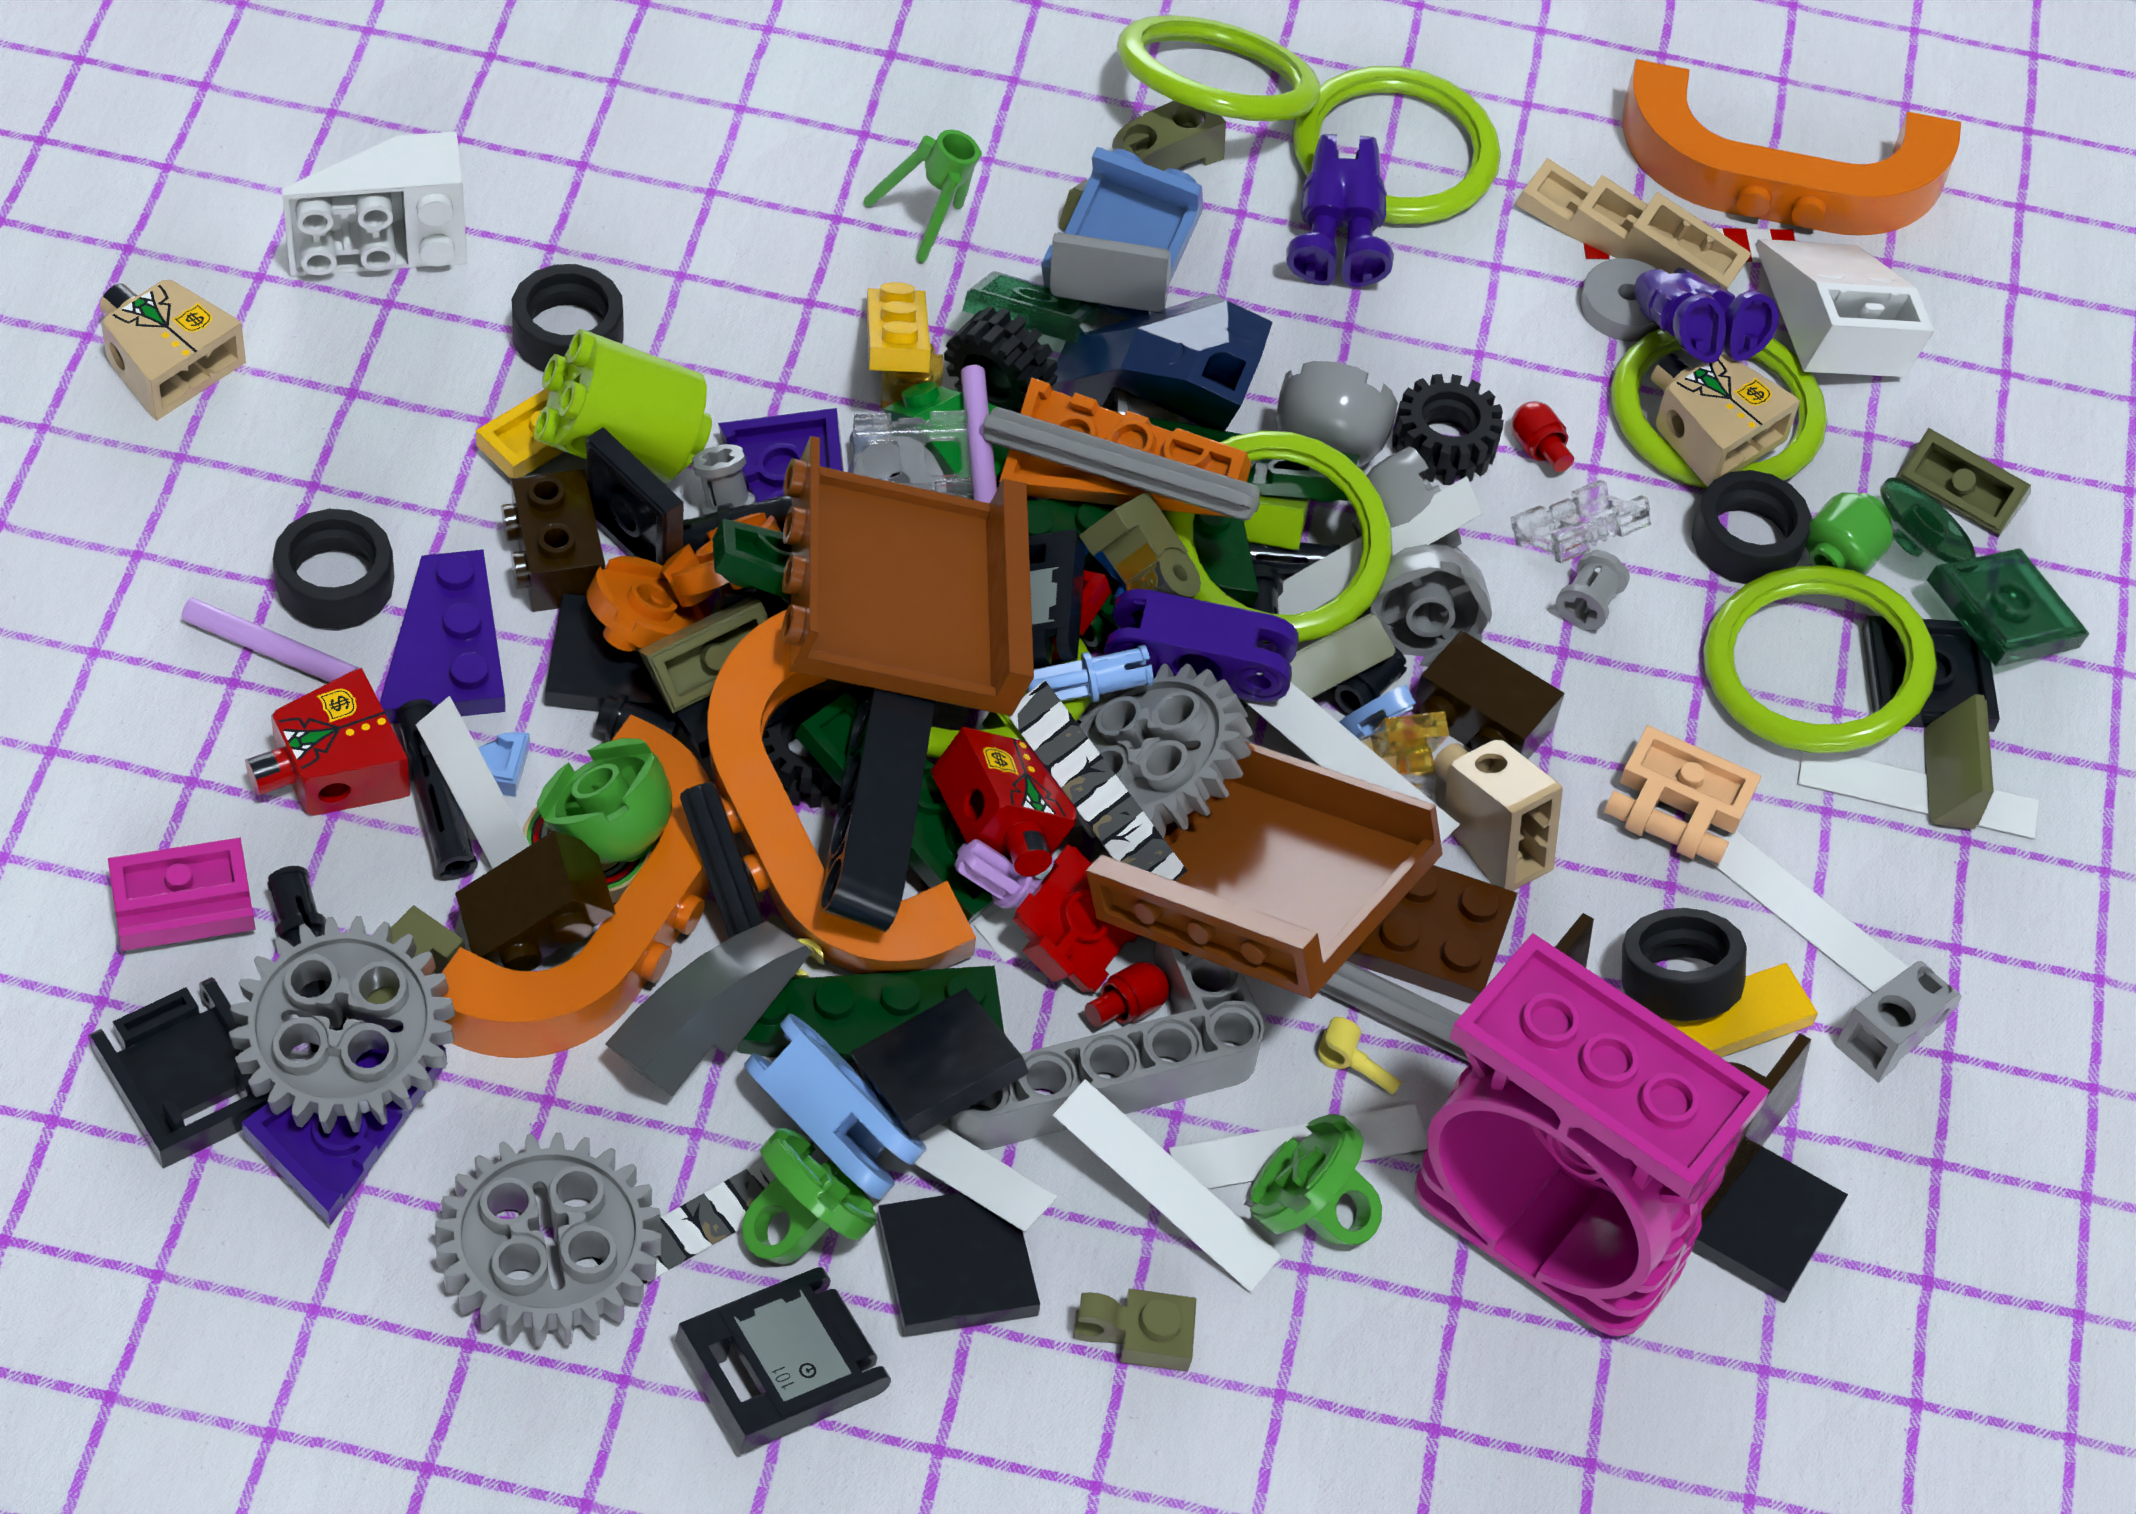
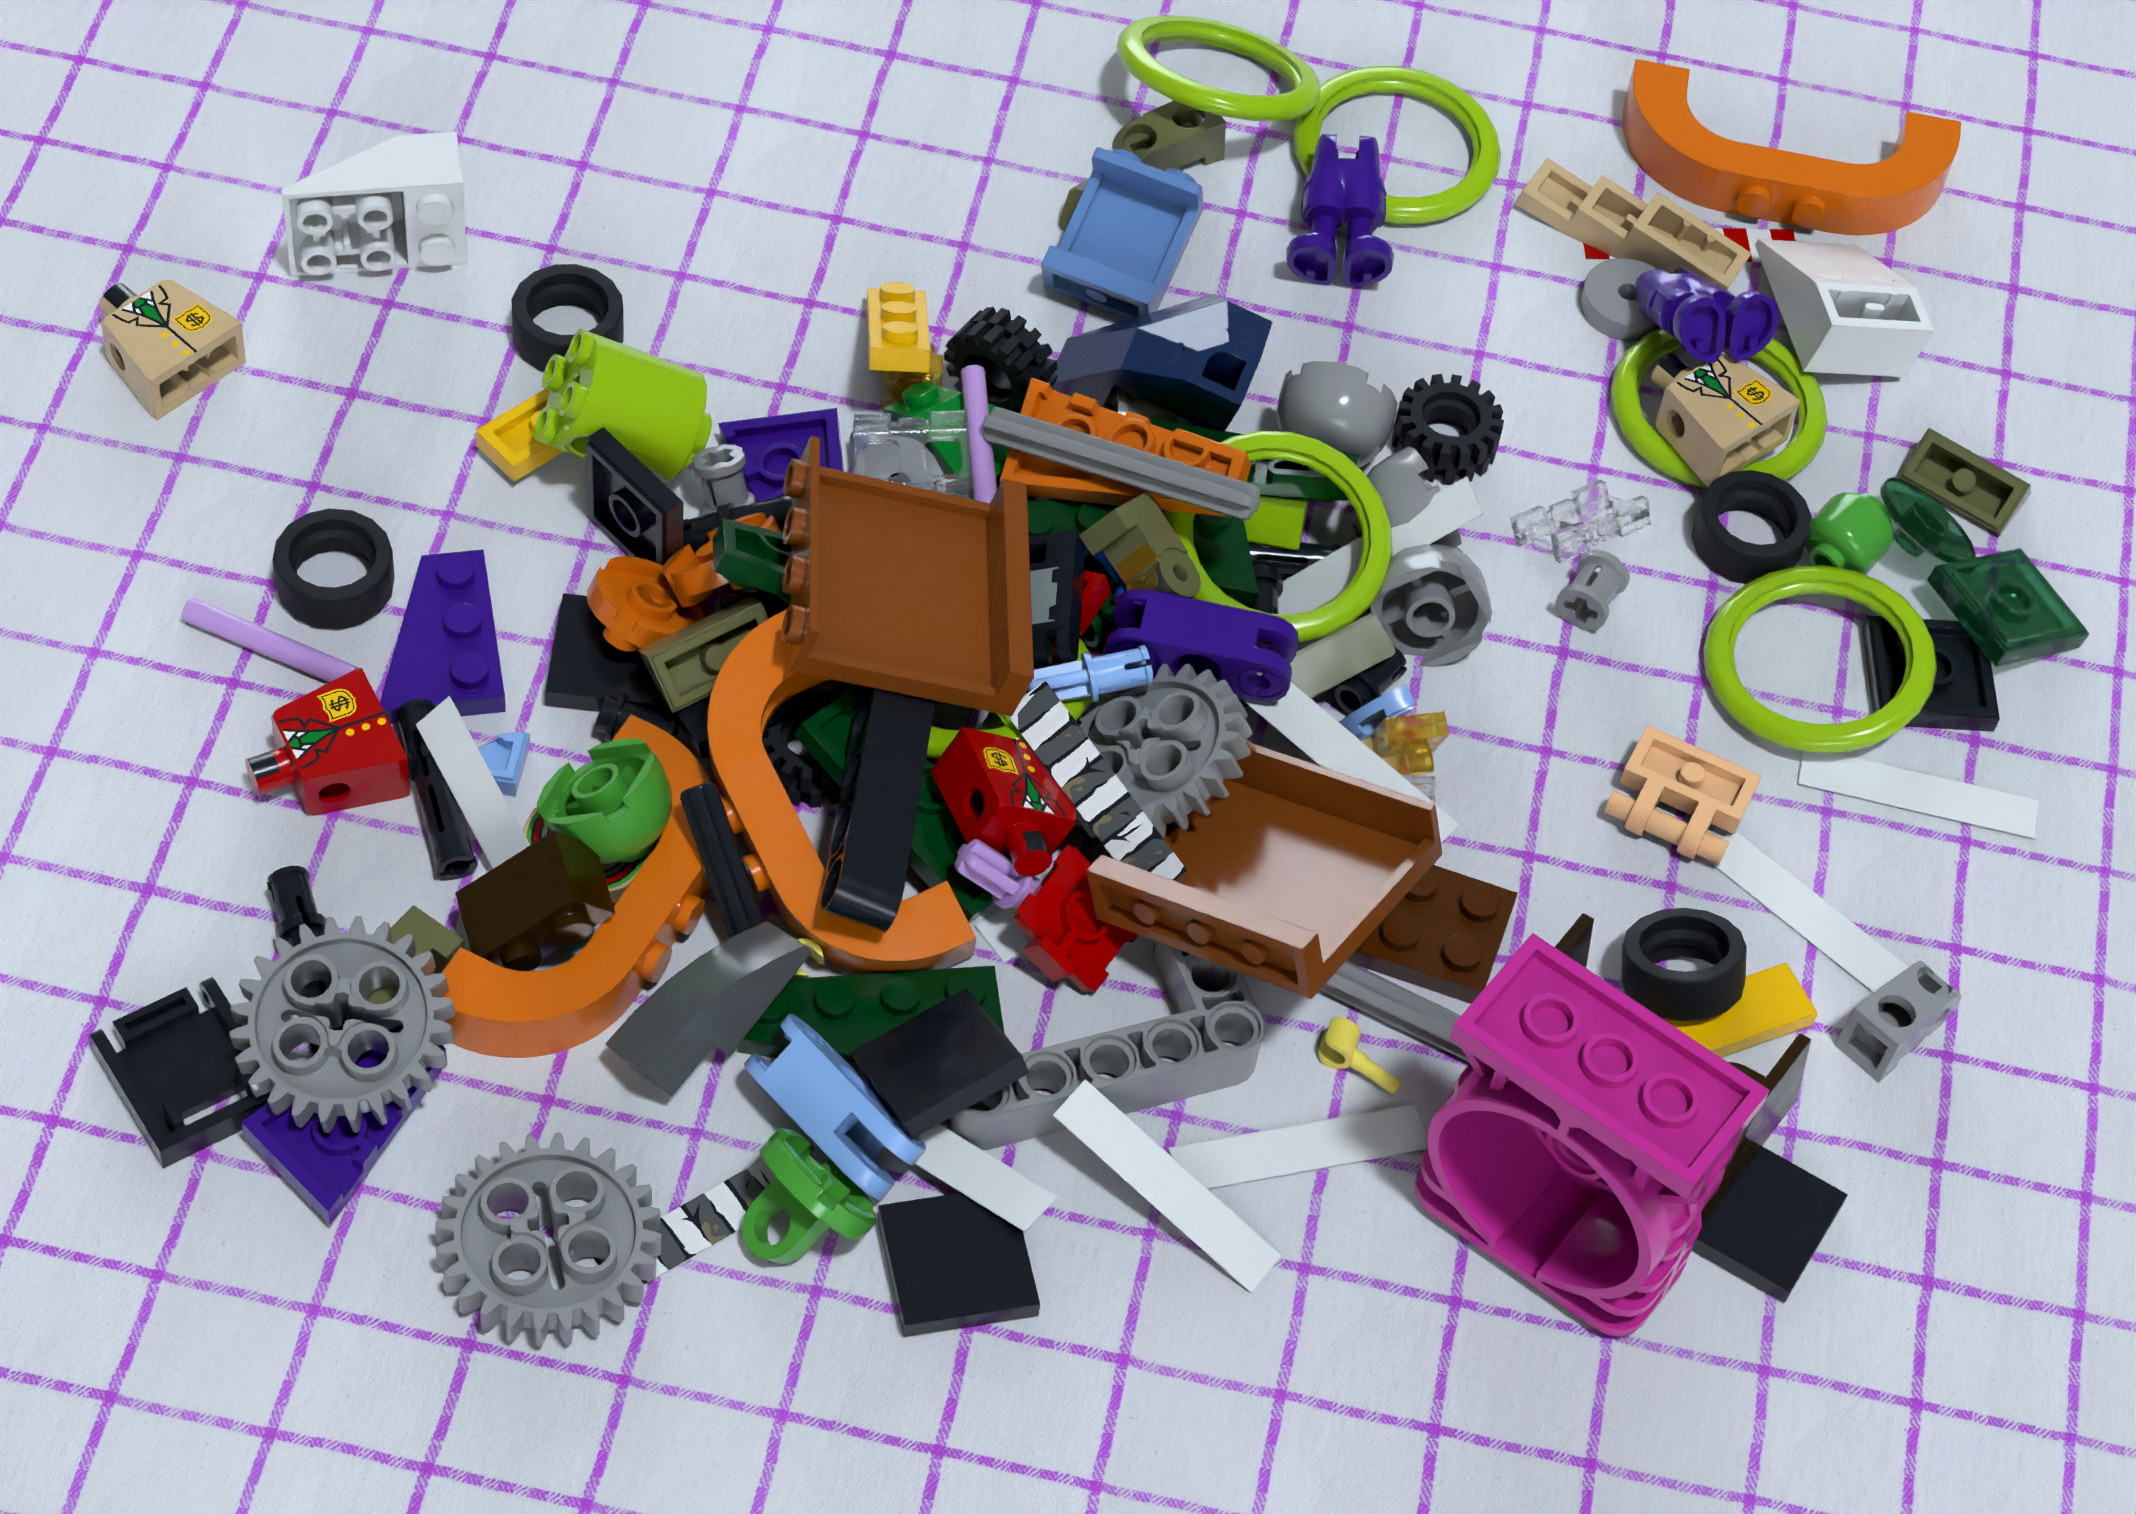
(181, 894): dark pink plate -> none
(554, 535): dark brown brick -> none
(797, 1350): black container -> none
(948, 167): bright green plant -> none
(1048, 314): clear green tile -> none
(1110, 272): light grey slope -> none
(1129, 995): red cylinder -> none
(1150, 1326): olive plate -> none
(1309, 1177): bright green tile -> none
(1488, 697): dark brown brick -> none
(1503, 810): tan torso -> none
(1542, 434): red cylinder -> none
(1959, 764): olive slope -> none

